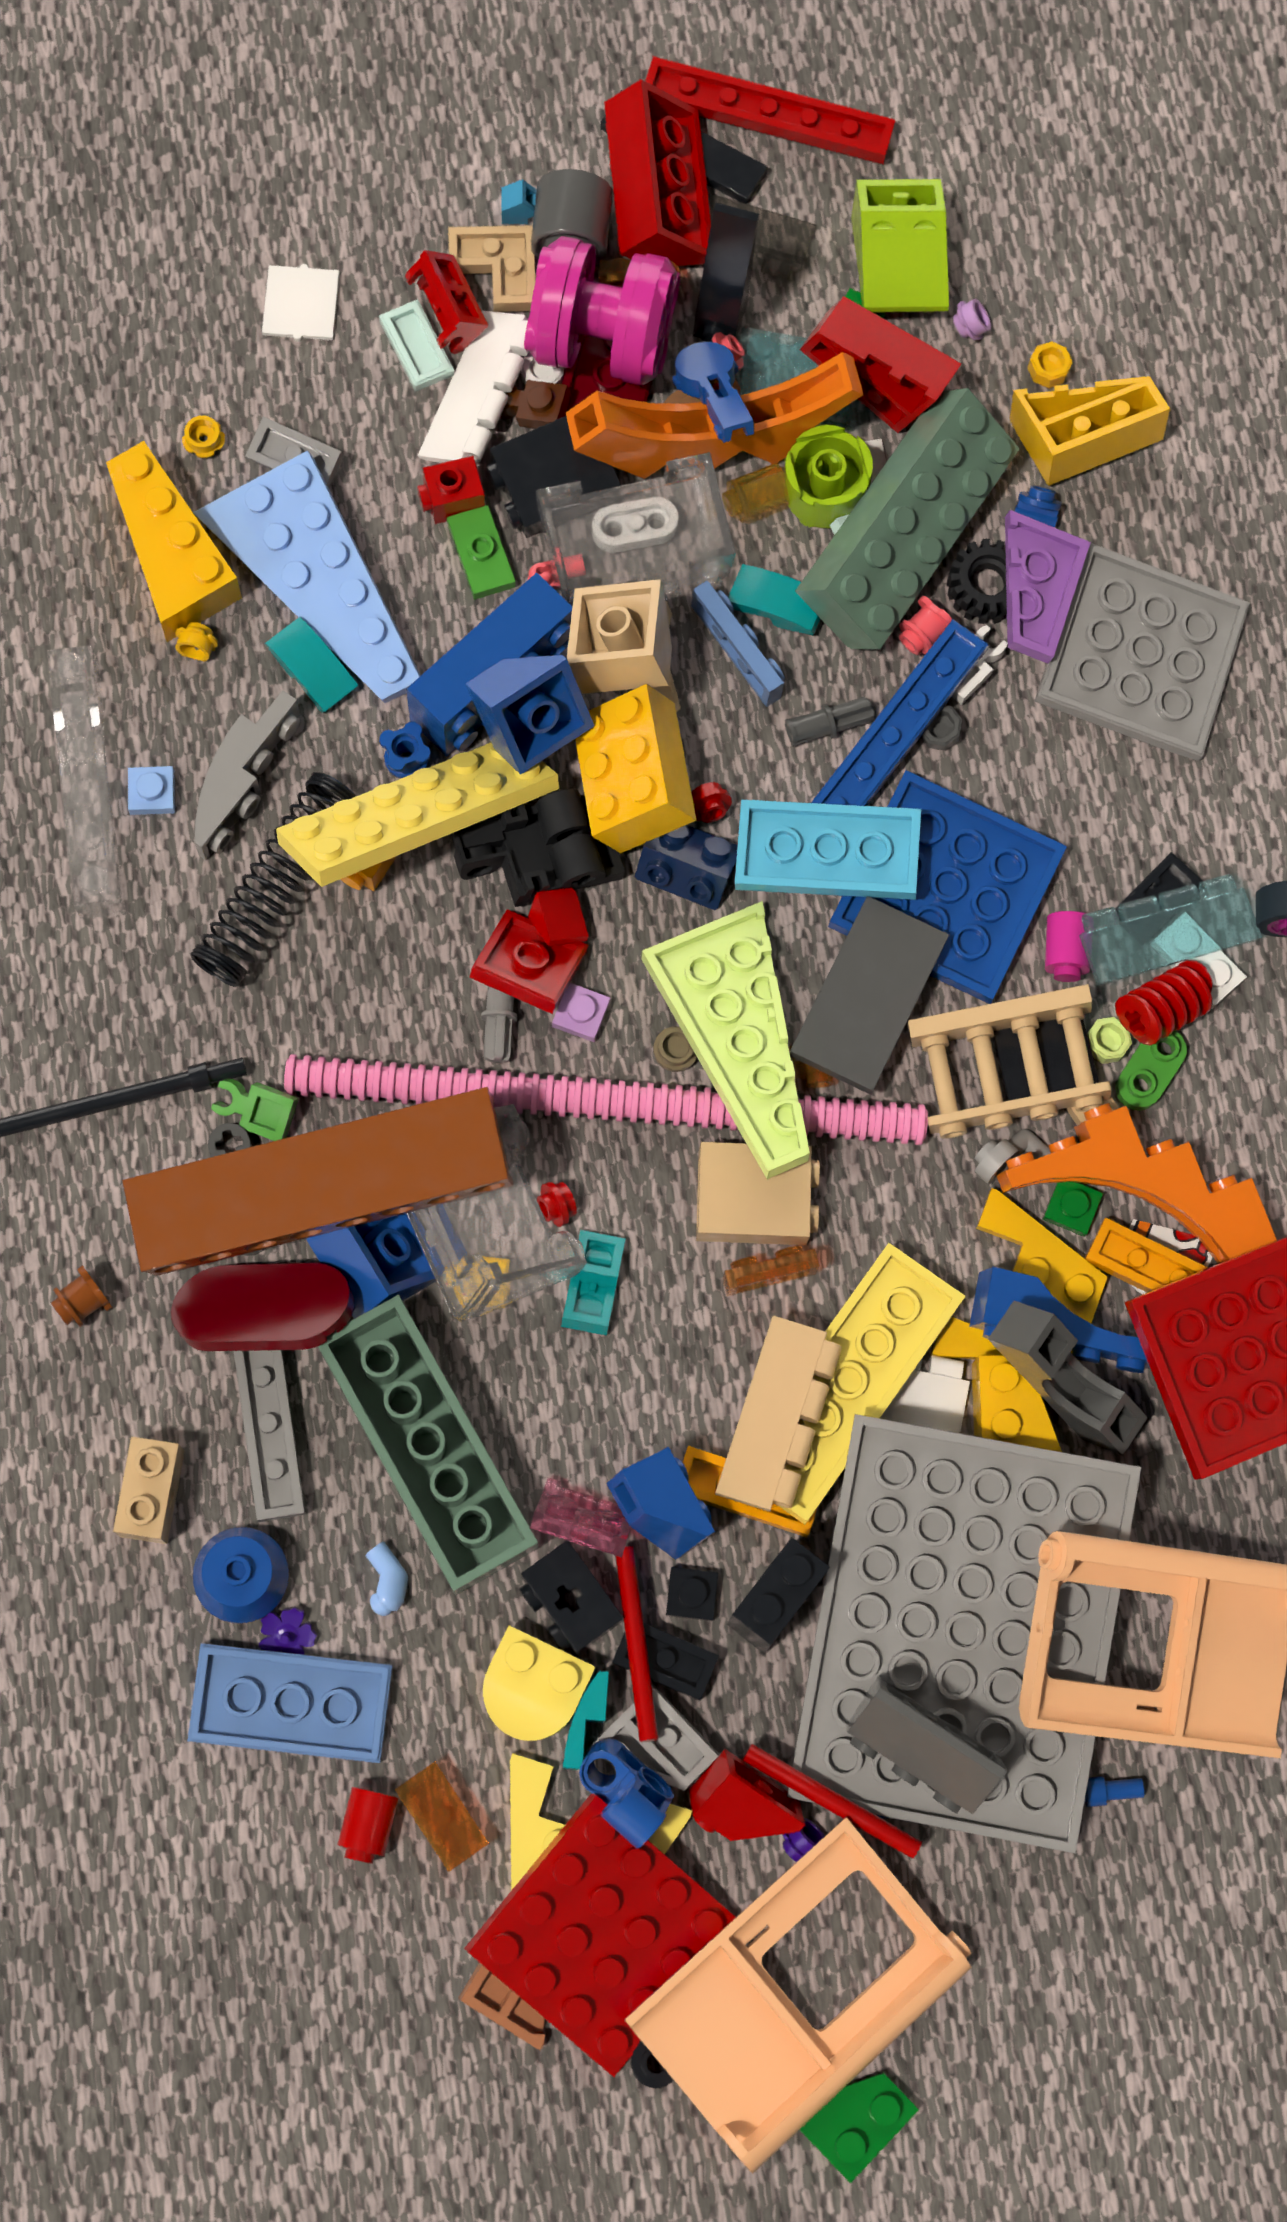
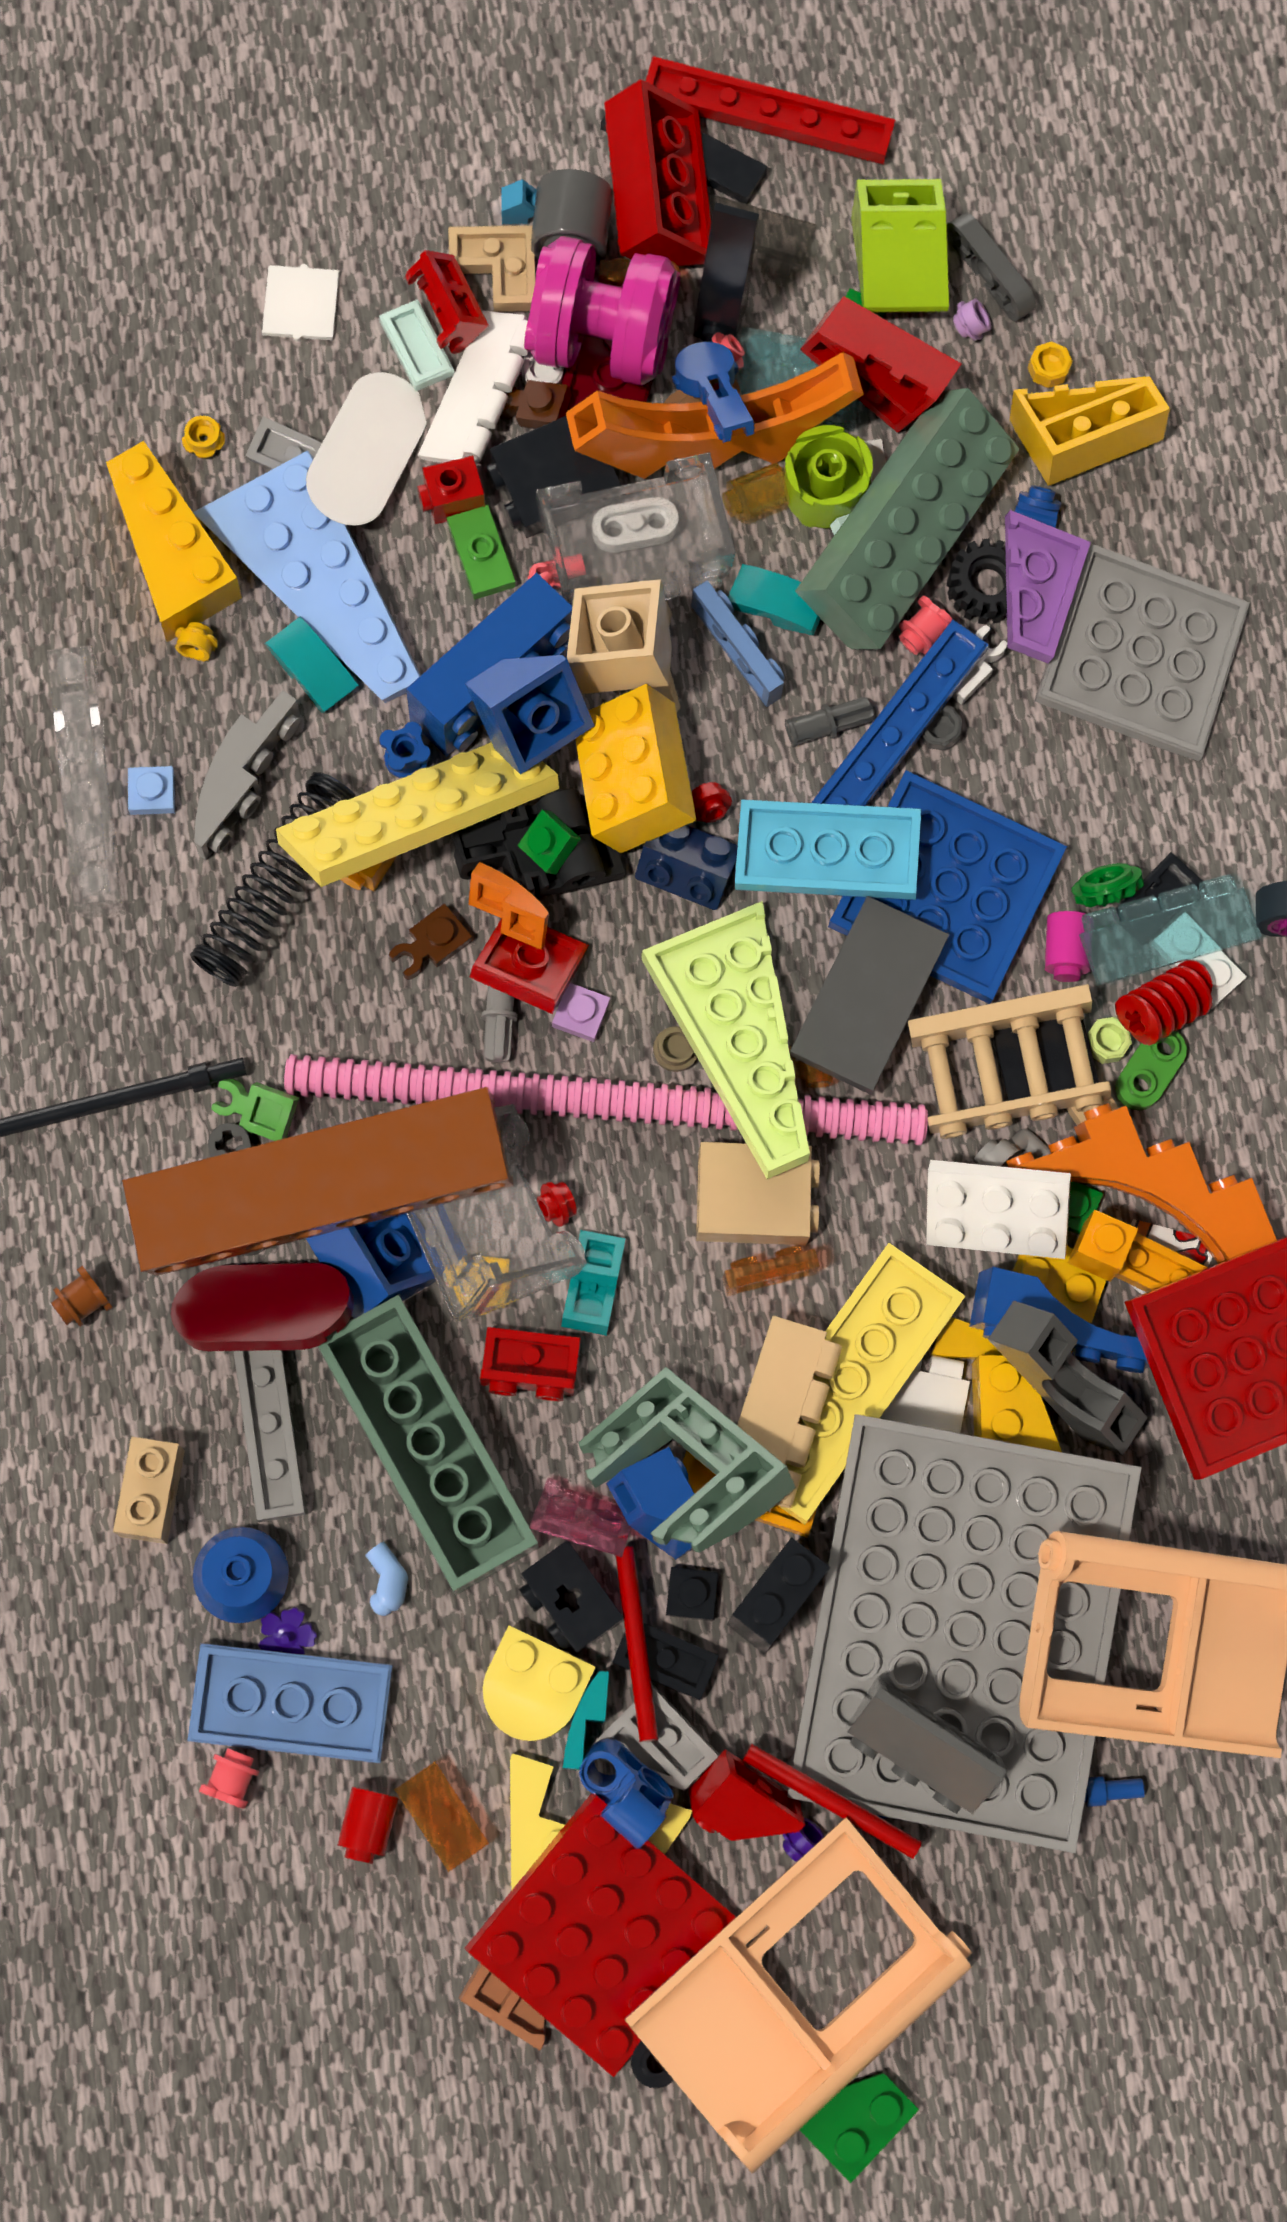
(230, 1778): none -> coral brick
(366, 449): none -> white sticker
(435, 937): none -> reddish brown plate
(501, 896): none -> orange slope
(529, 1363): none -> red bracket
(549, 842): none -> green plate
(558, 917): red slope -> none
(665, 1409): none -> sand green wedge
(989, 261): none -> dark grey beam
(998, 1209): none -> white plate
(1102, 1245): none -> light orange brick
(1107, 884): none -> green gear

